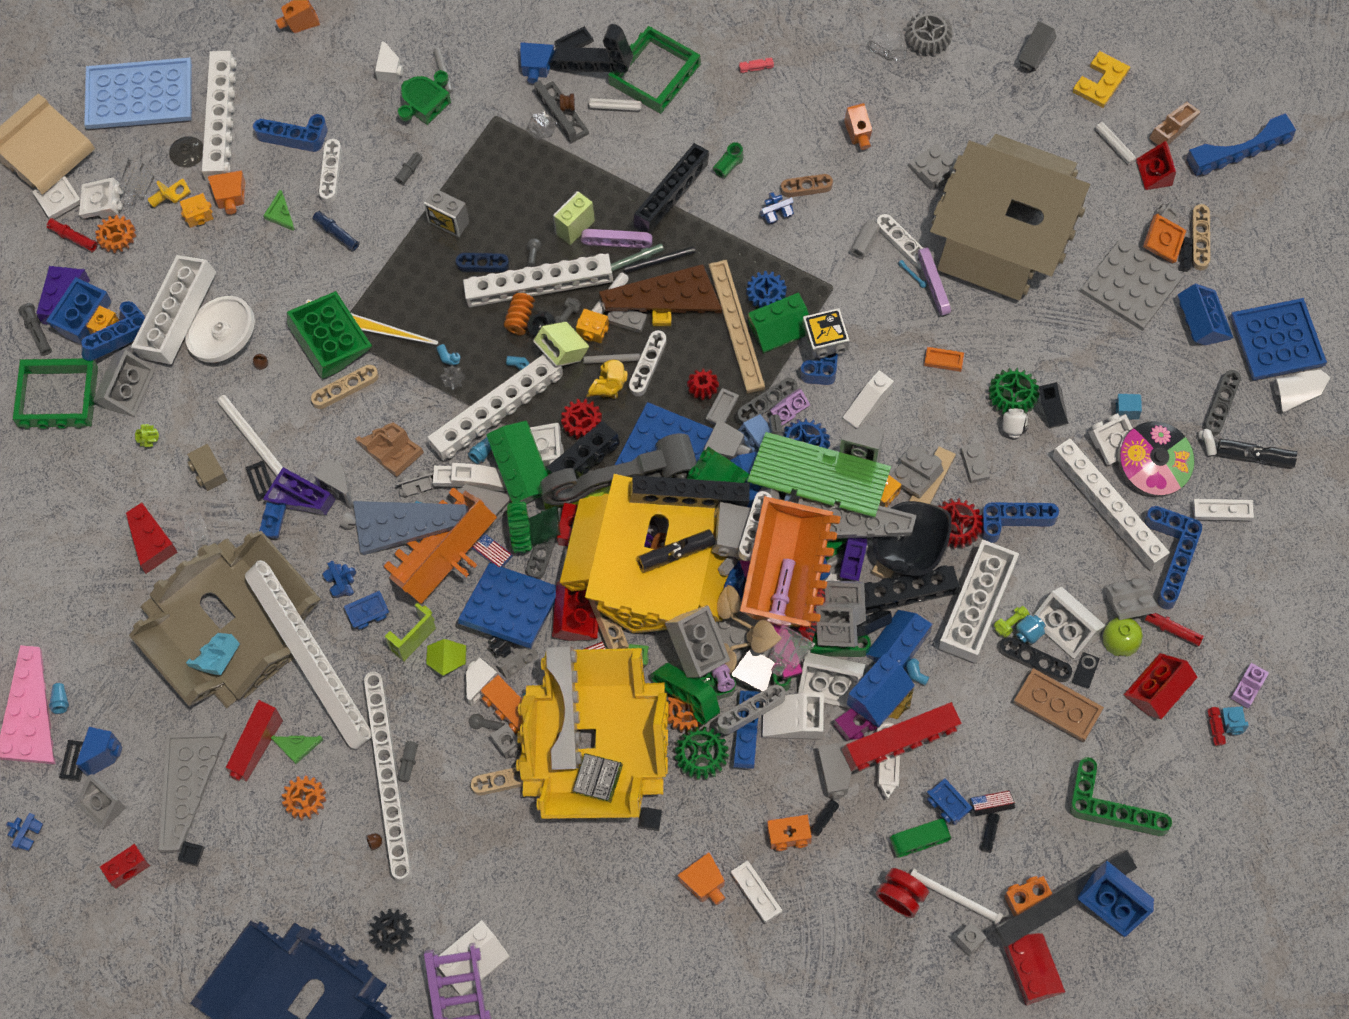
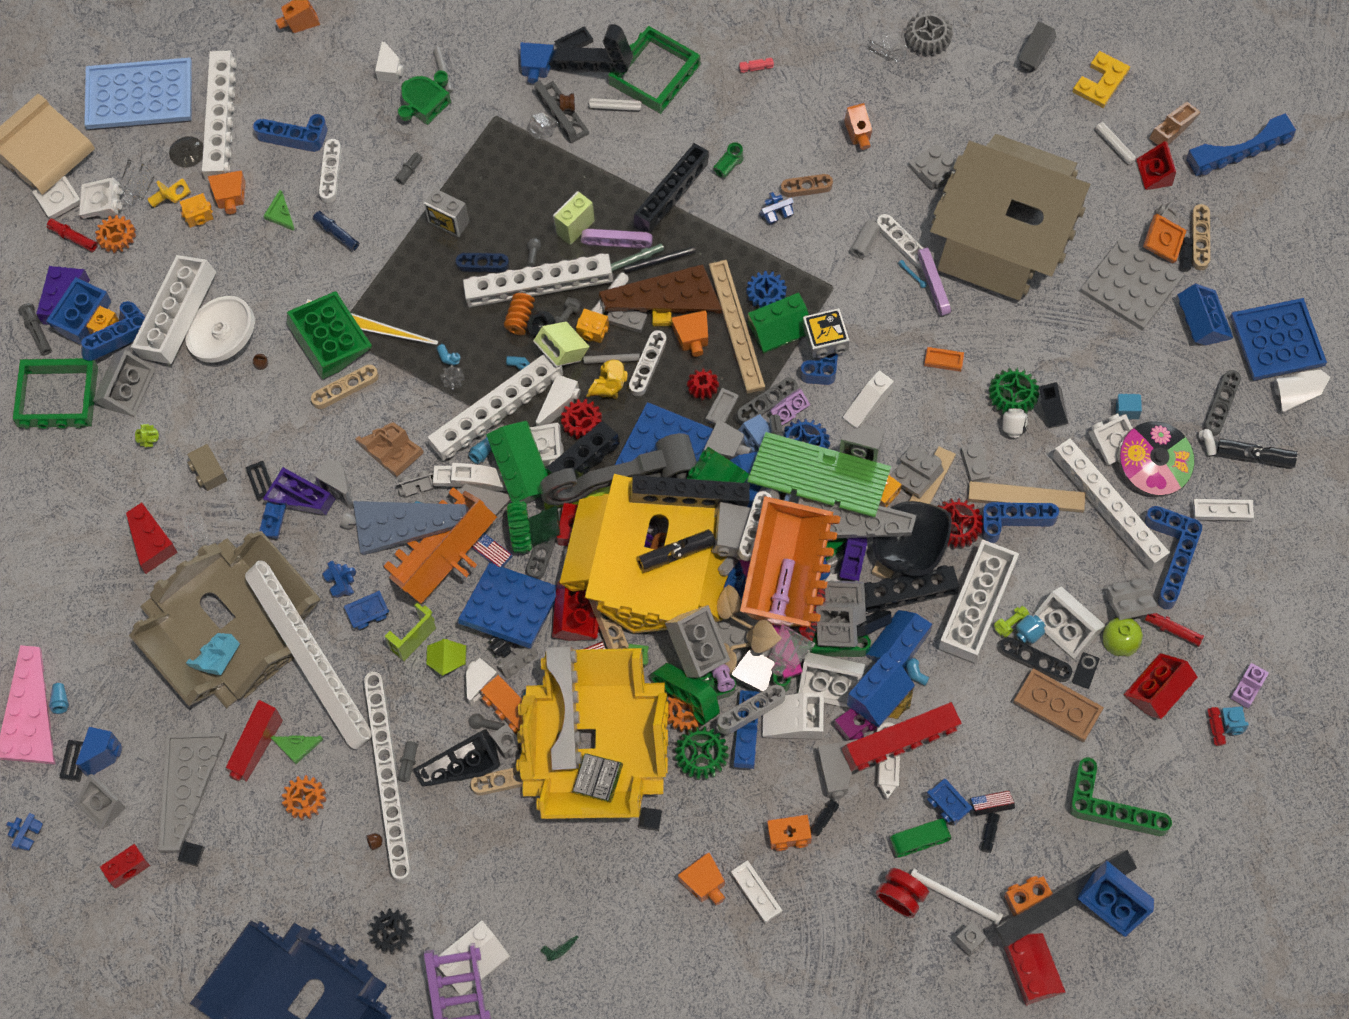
(250, 435): white axle -> none
(465, 760): none -> black wedge
(559, 951): none -> clear green bar
(560, 395): none -> white slope
(691, 331): none -> orange torso
(991, 492): none -> tan tile

